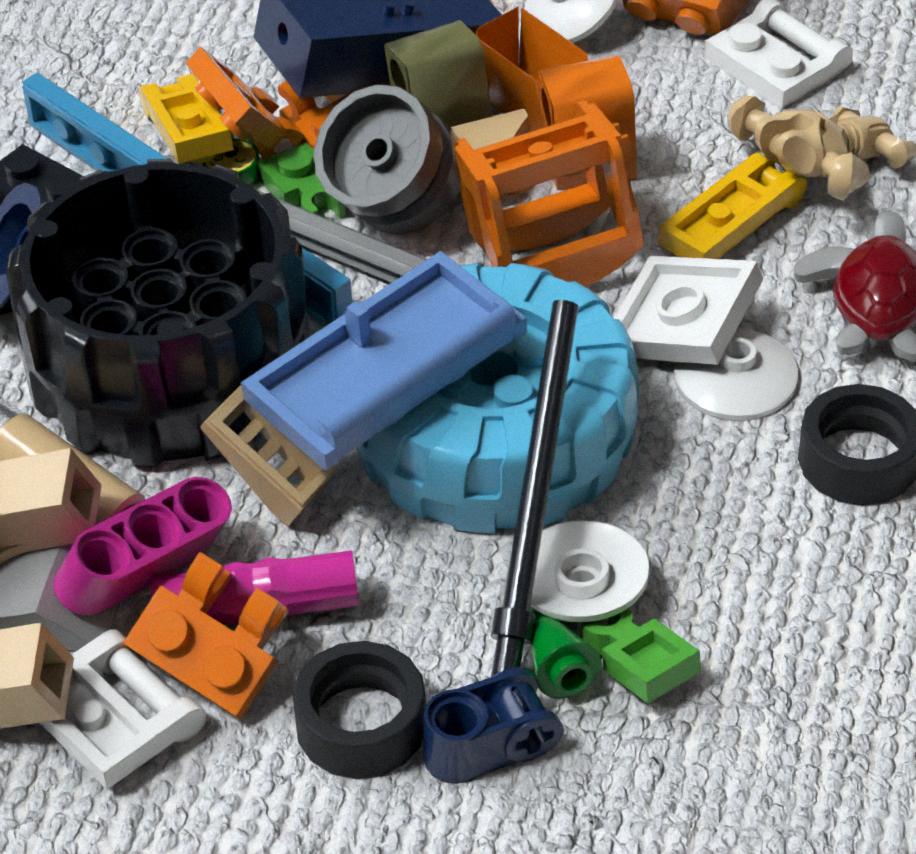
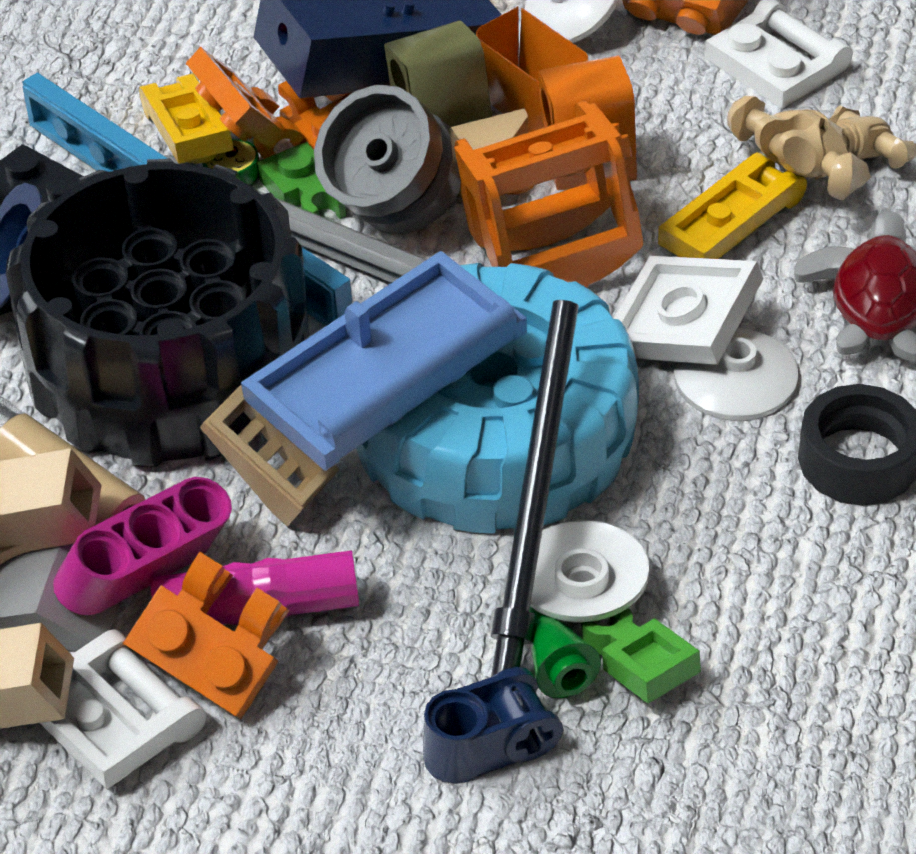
(358, 666): black tyre -> none

